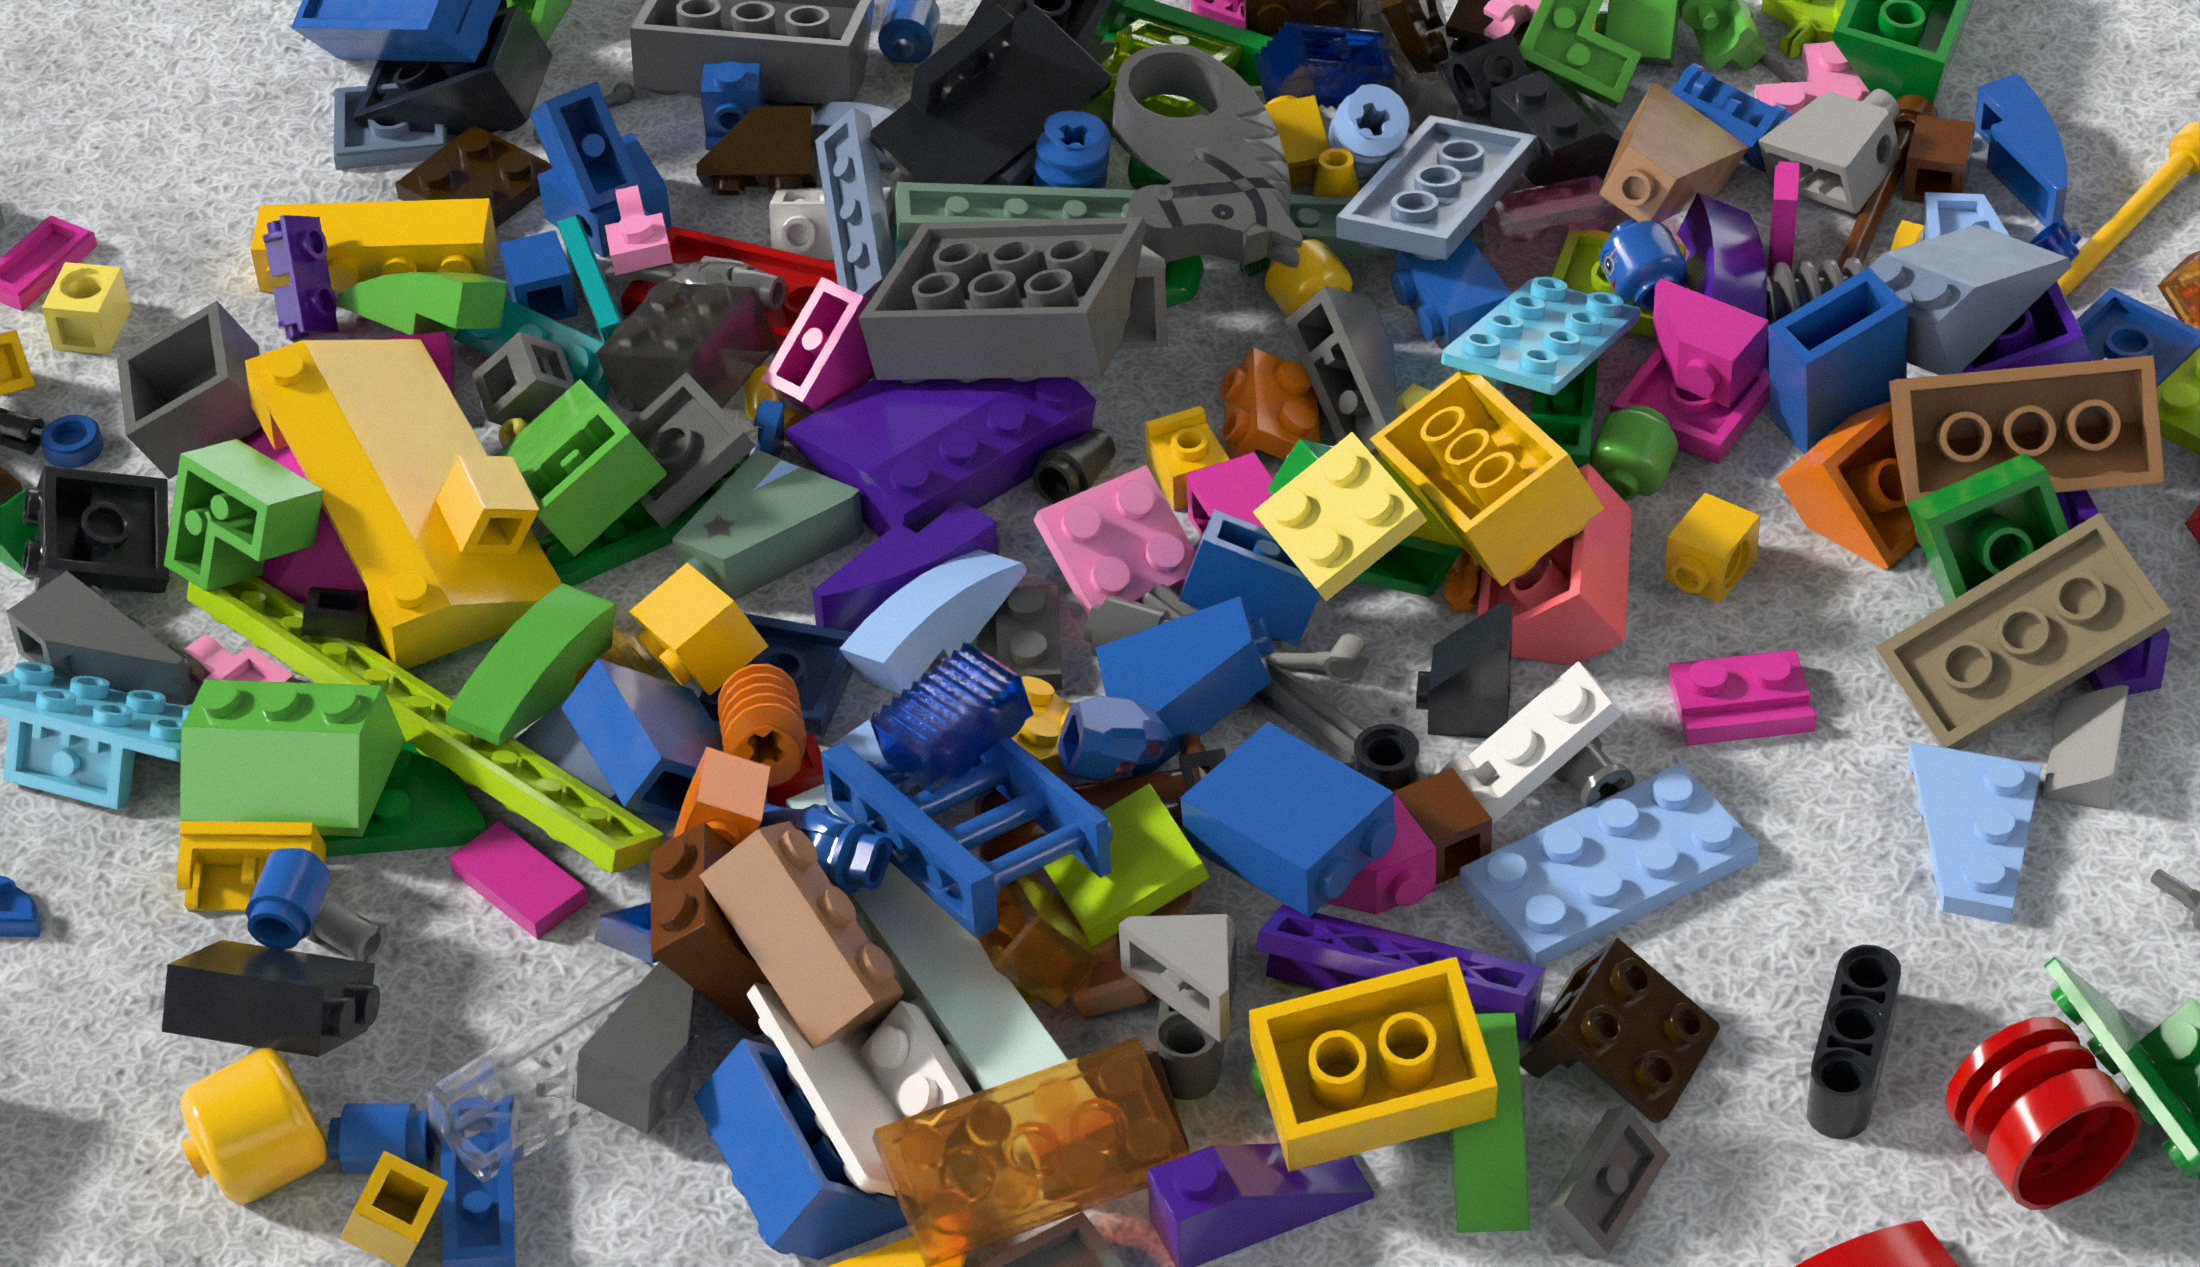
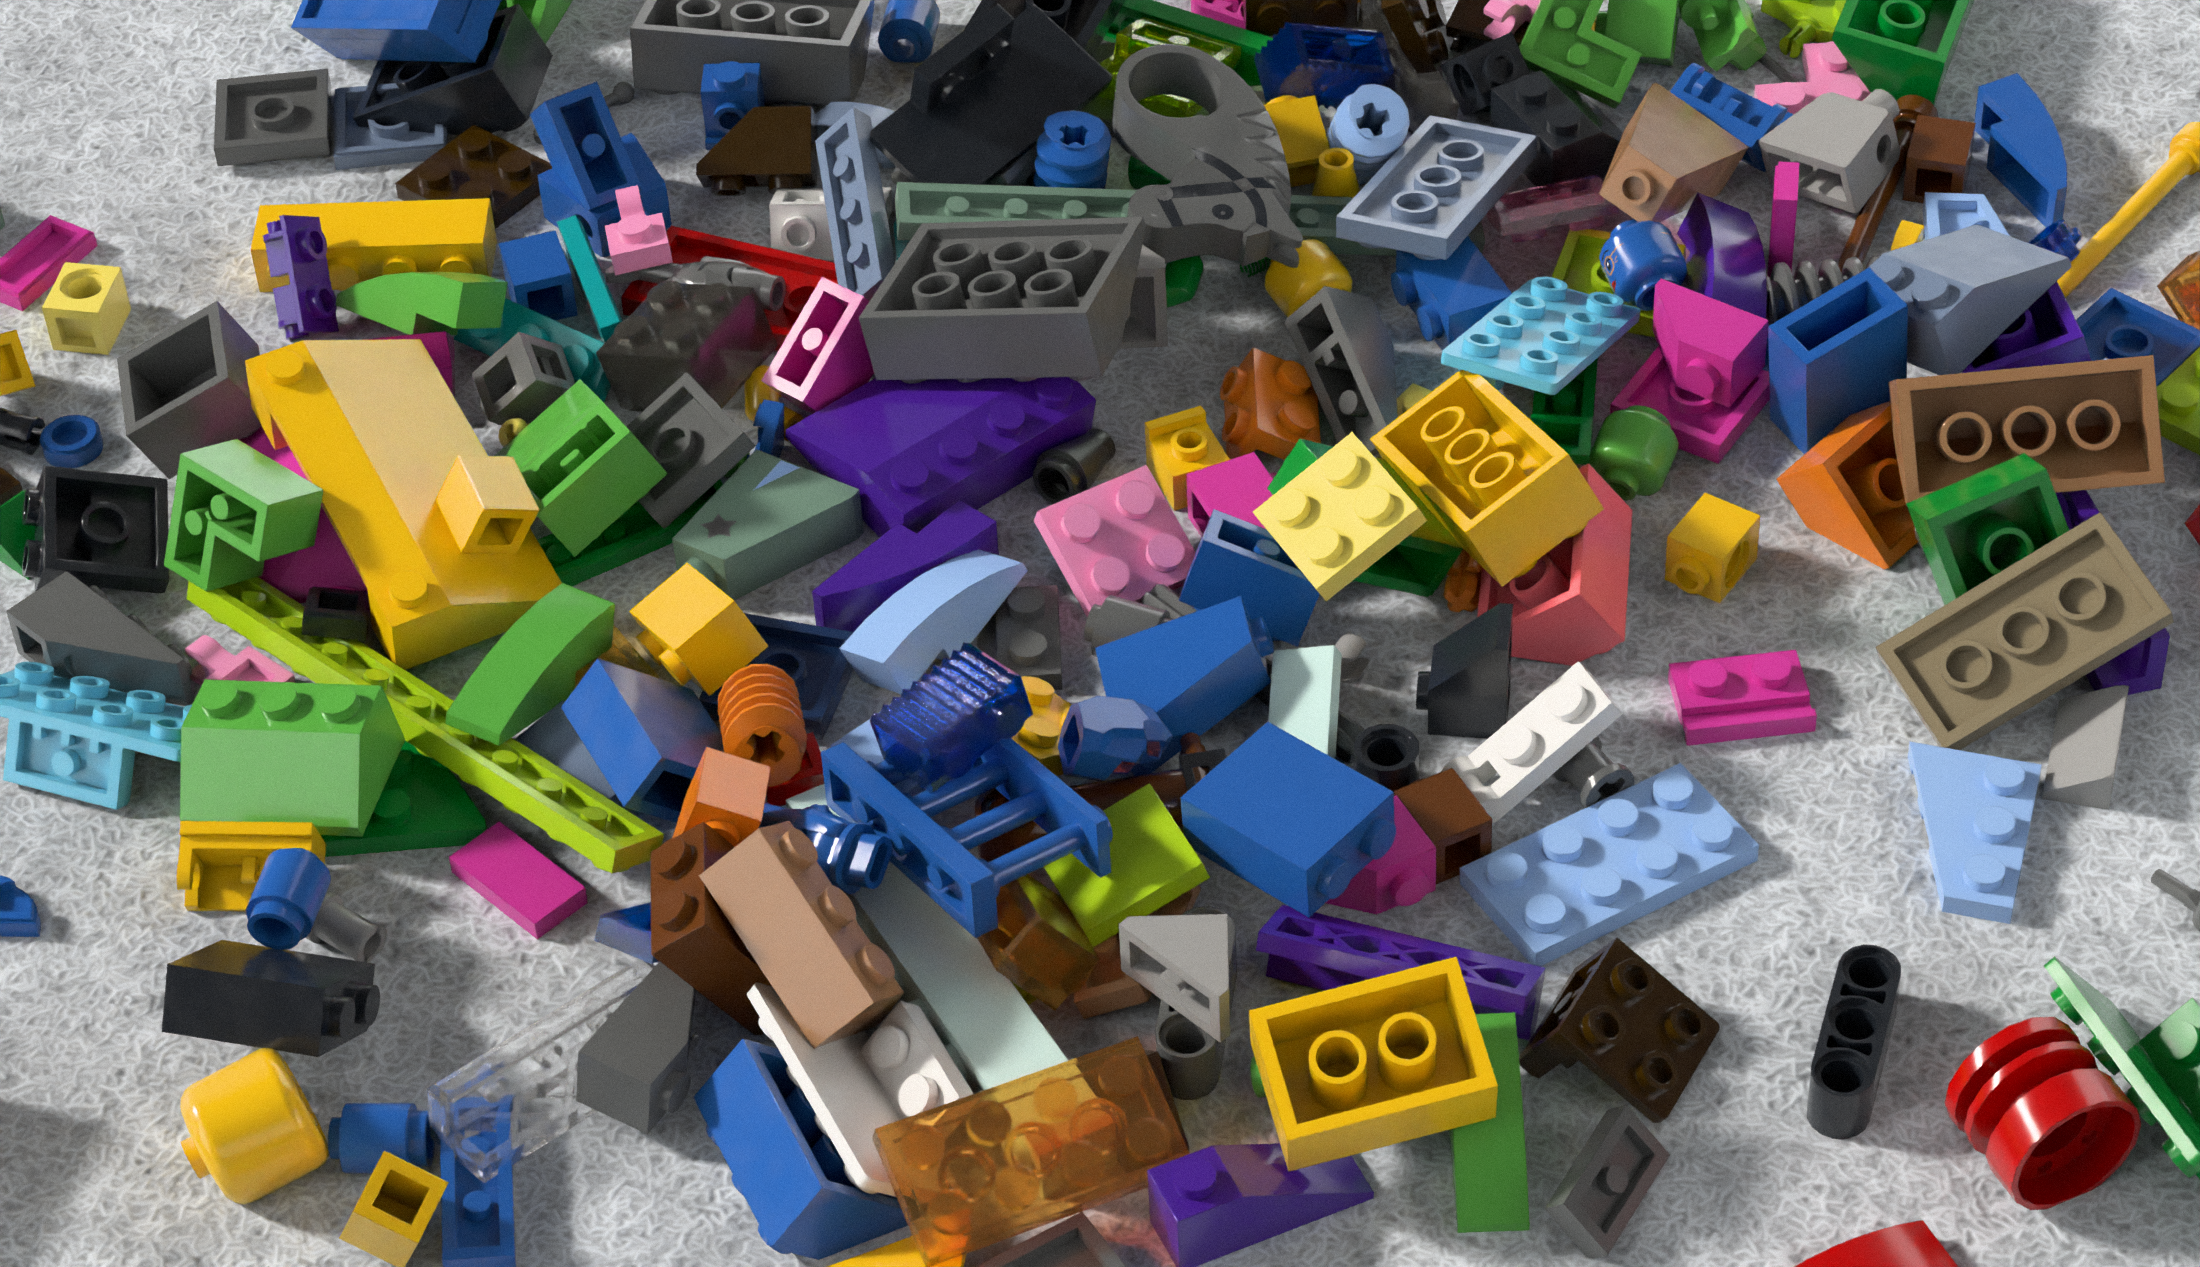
(272, 117): none -> dark grey plate
(1307, 694): none -> light aqua tile

